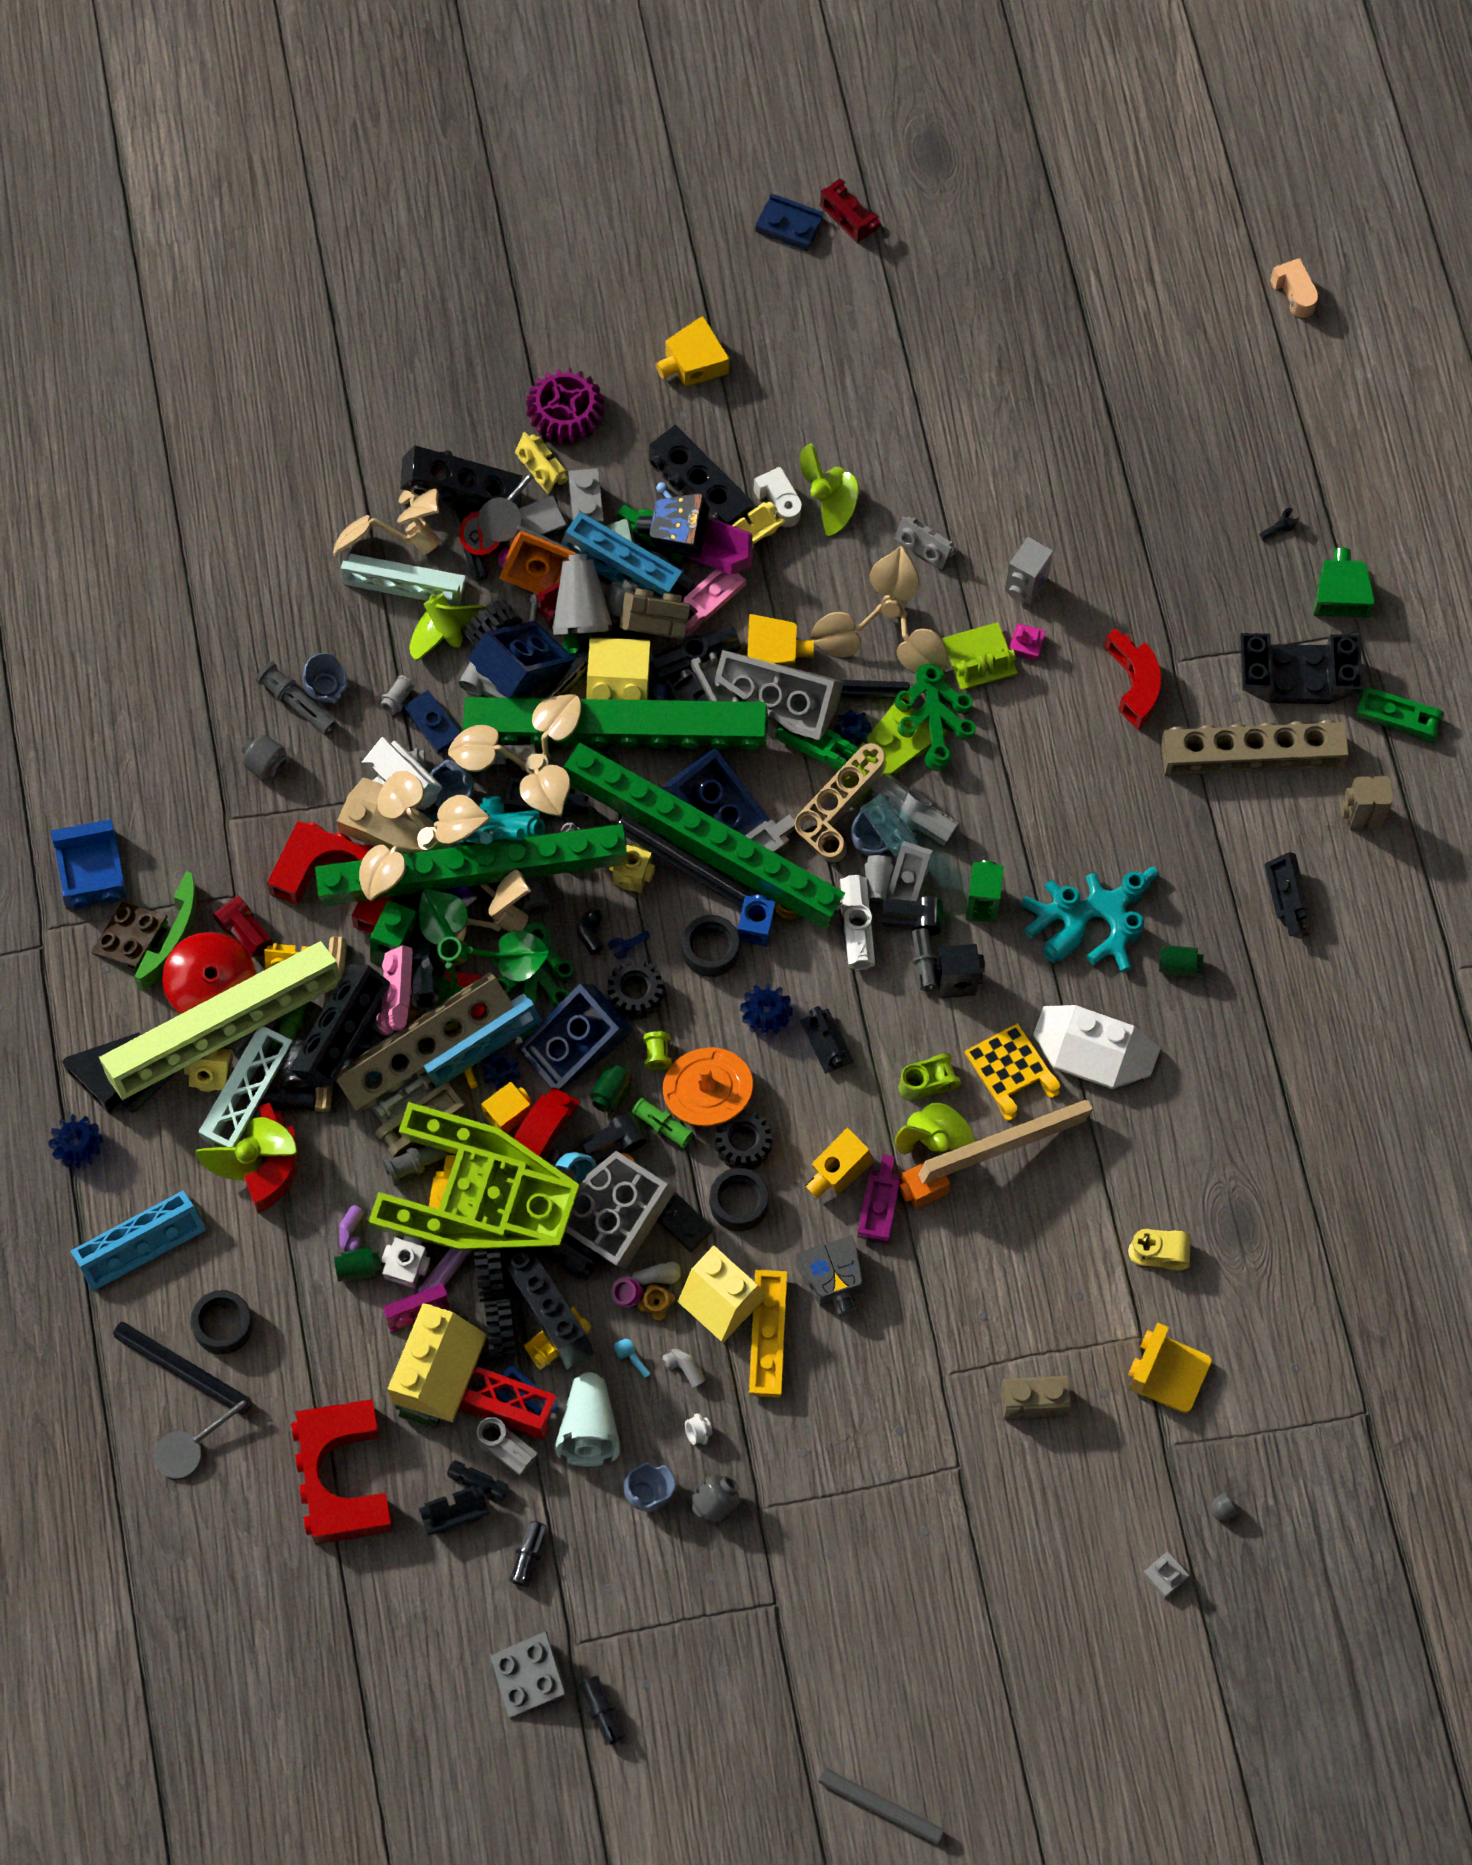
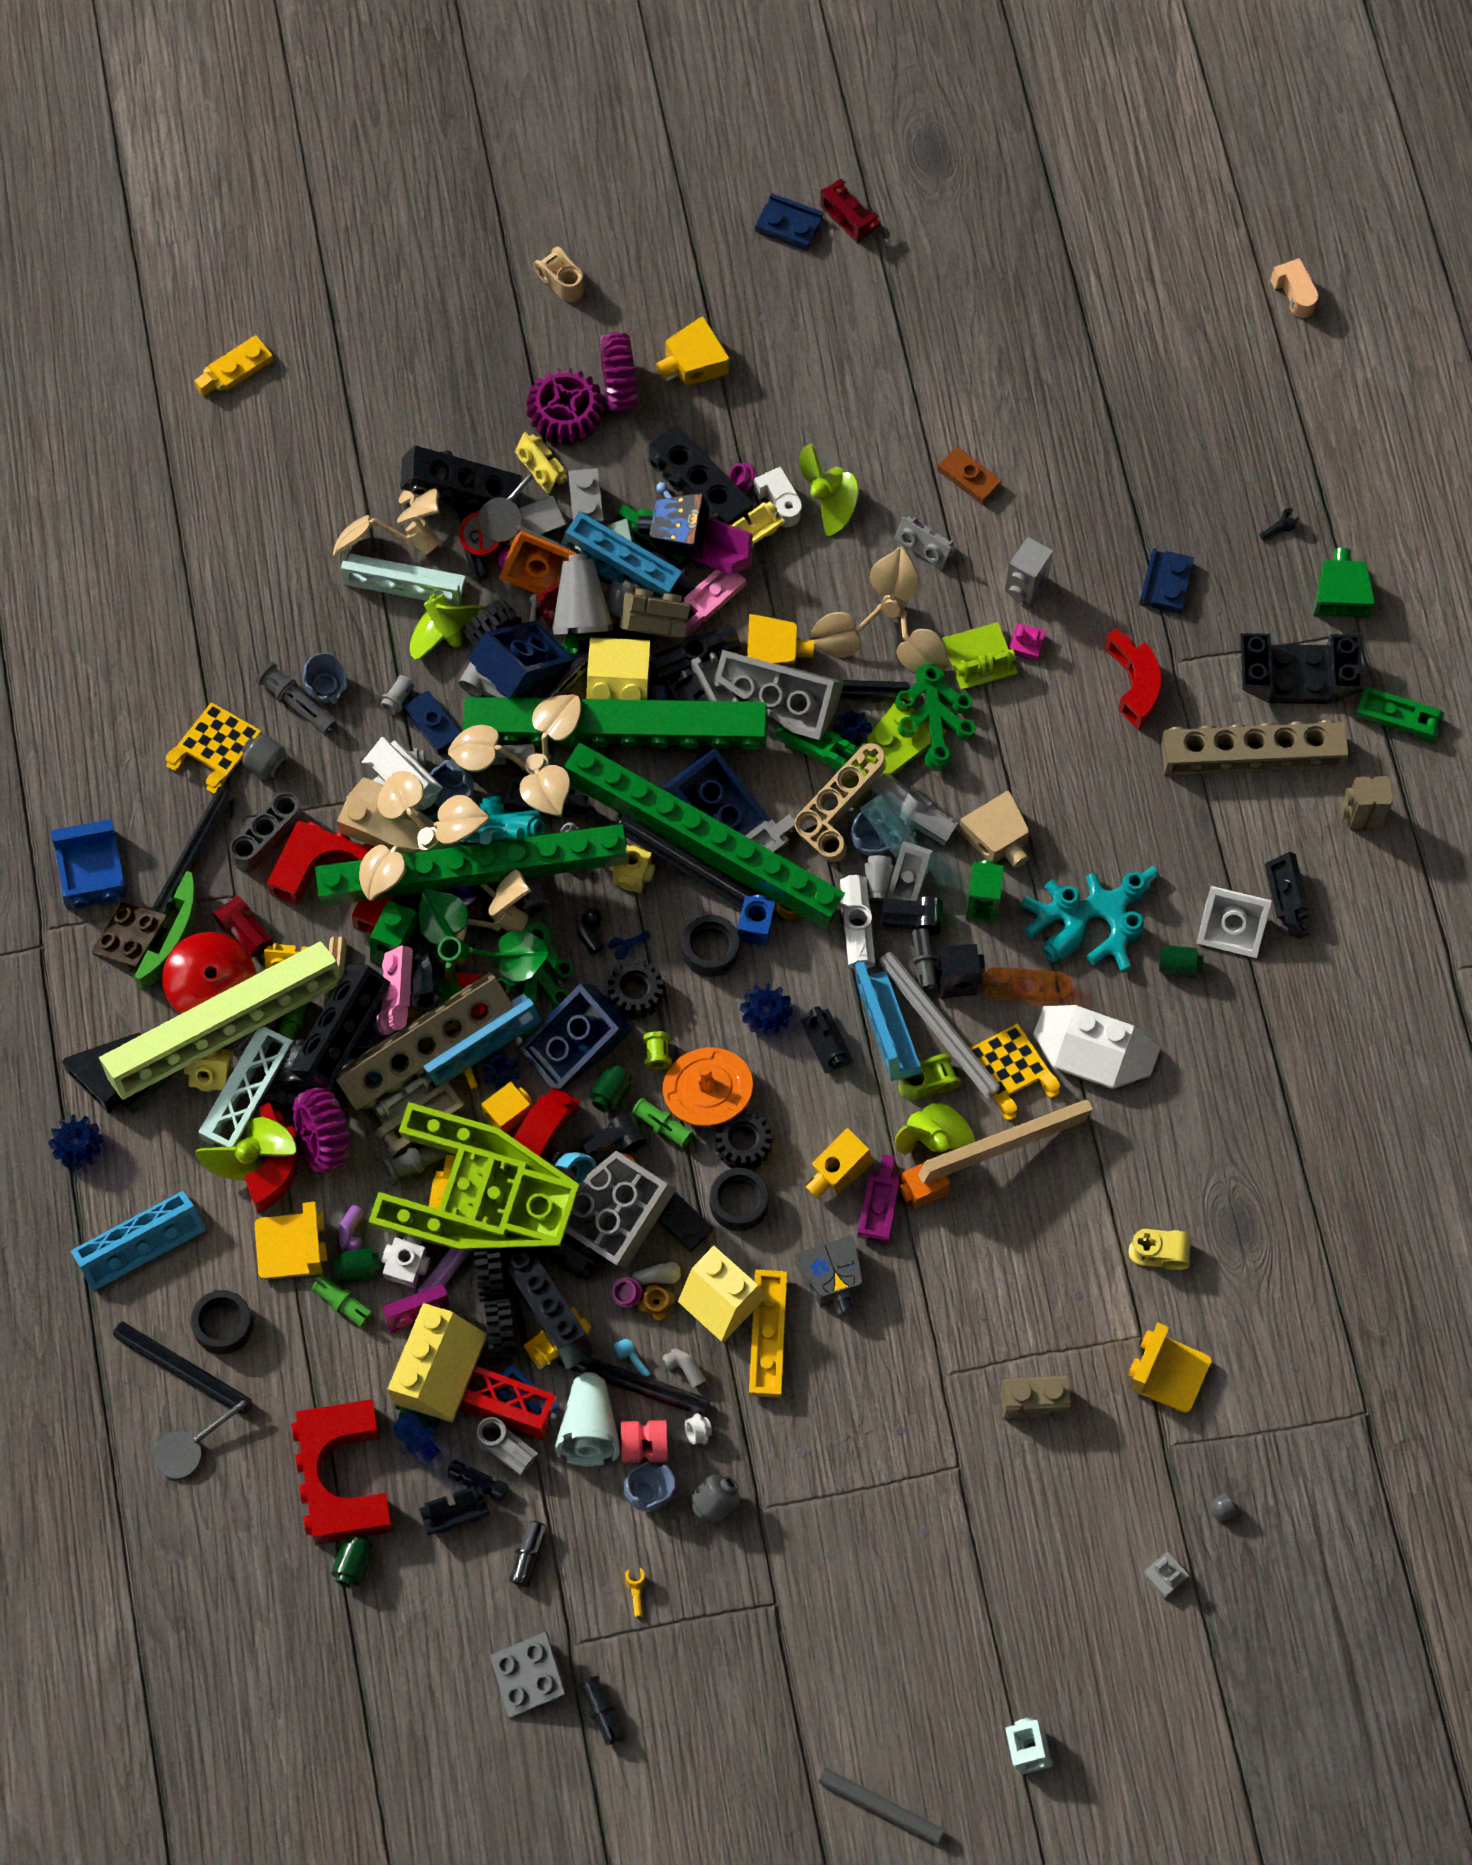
(194, 848): none -> black axle
(216, 742): none -> yellow flag
(234, 367): none -> yellow hinge
(264, 845): none -> dark grey beam
(290, 1244): none -> yellow bracket
(321, 1130): none -> magenta gear
(342, 1301): none -> bright green pin
(352, 1562): none -> dark green brick
(416, 1438): none -> clear blue hips
(557, 272): none -> tan piece
(618, 371): none -> magenta gear
(632, 1446): none -> coral wheel
(635, 1587): none -> yellow hand
(643, 1385): none -> black axle
(743, 475): none -> magenta plate
(887, 1023): none -> dark azure fence
(939, 1025): none -> light grey axle
(969, 475): none -> dark orange plate
(997, 830): none -> tan torso
(1033, 1758): none -> light aqua brick
(1048, 995): none -> clear orange beam
(1166, 580): none -> dark blue plate
(1233, 921): none -> white slope

